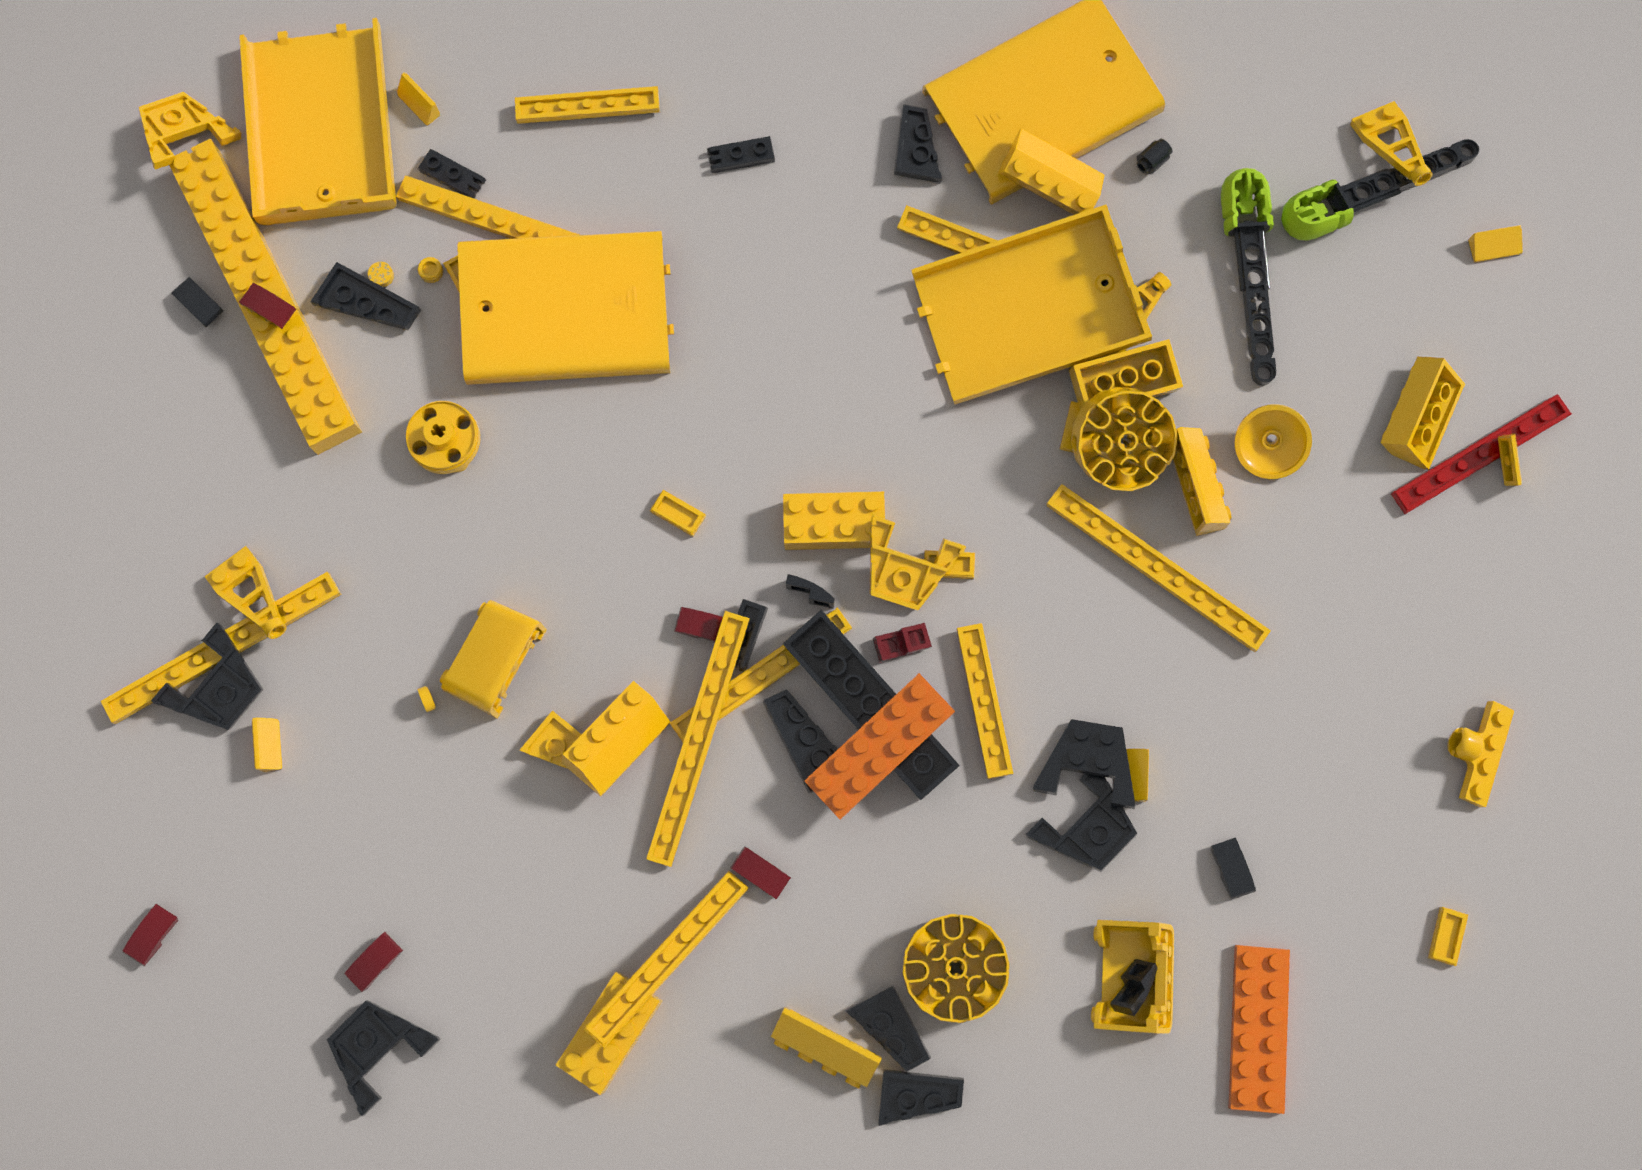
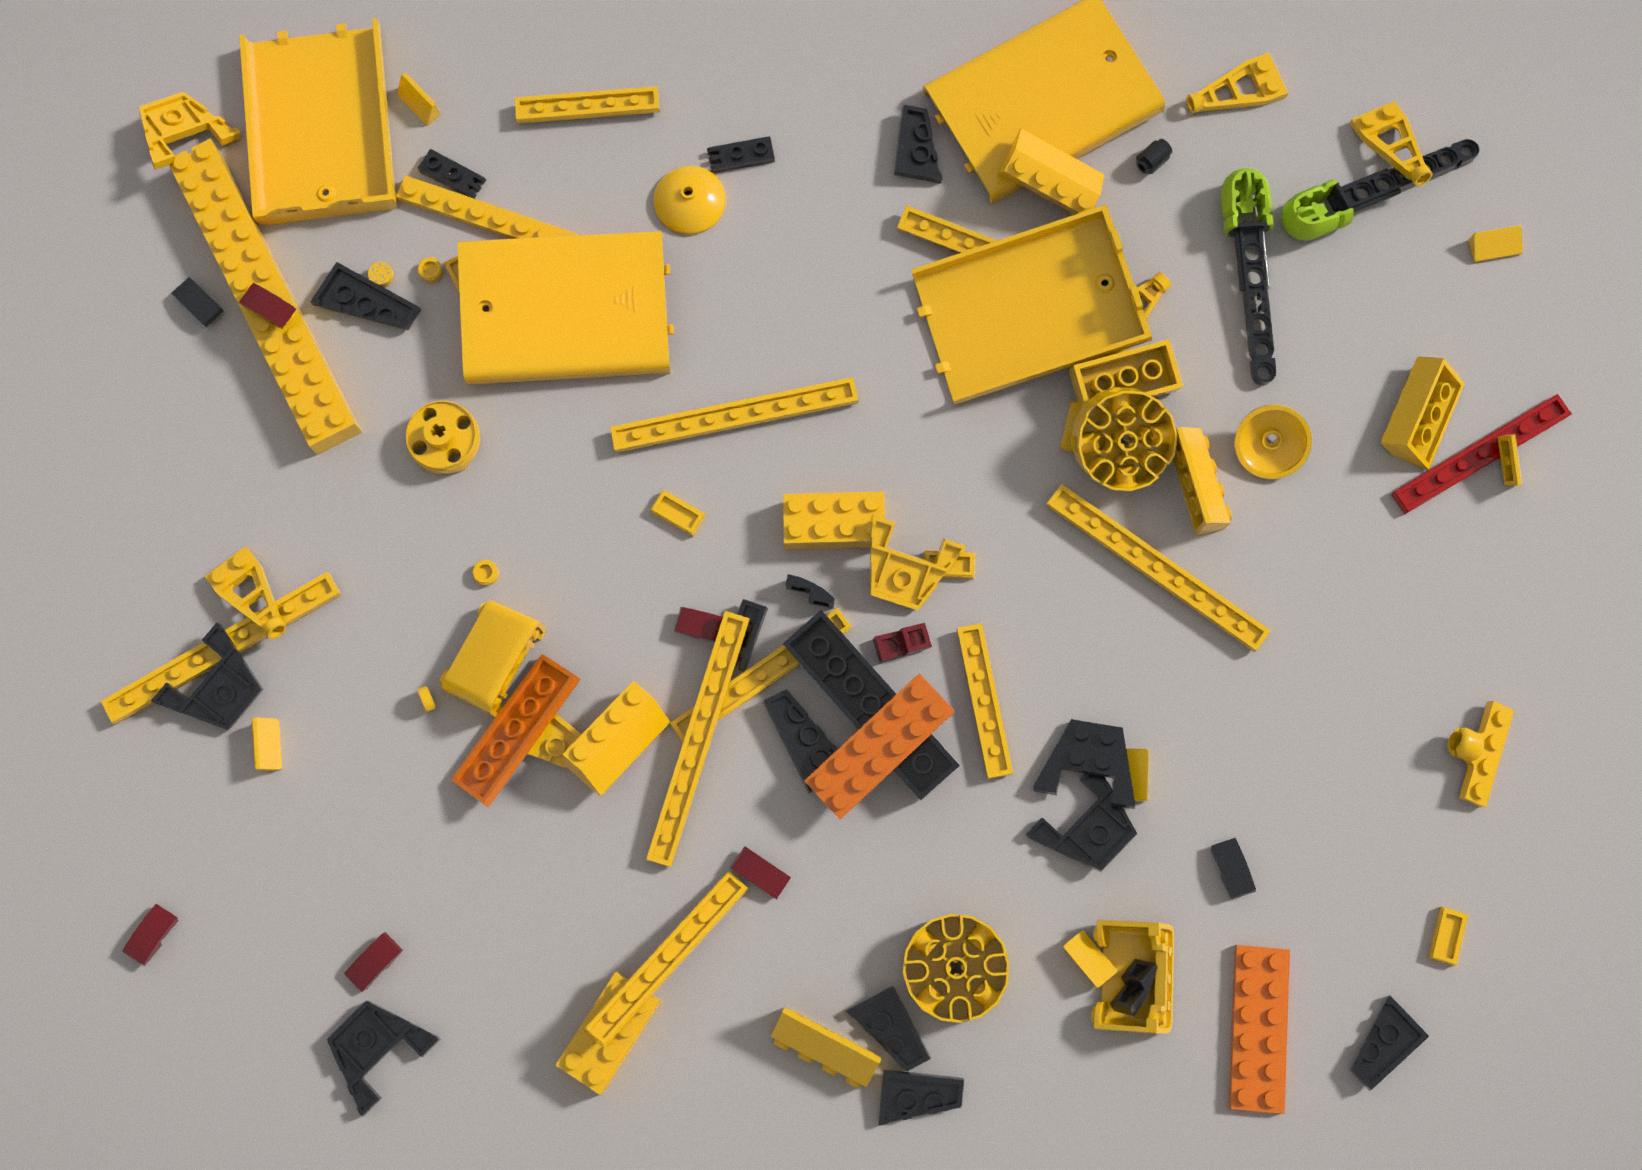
(485, 572): none -> yellow tile
(515, 730): none -> orange plate
(694, 212): none -> yellow dish
(734, 415): none -> yellow plate
(1090, 959): none -> yellow slope
(1264, 76): none -> yellow plate
(1387, 1044): none -> black wing

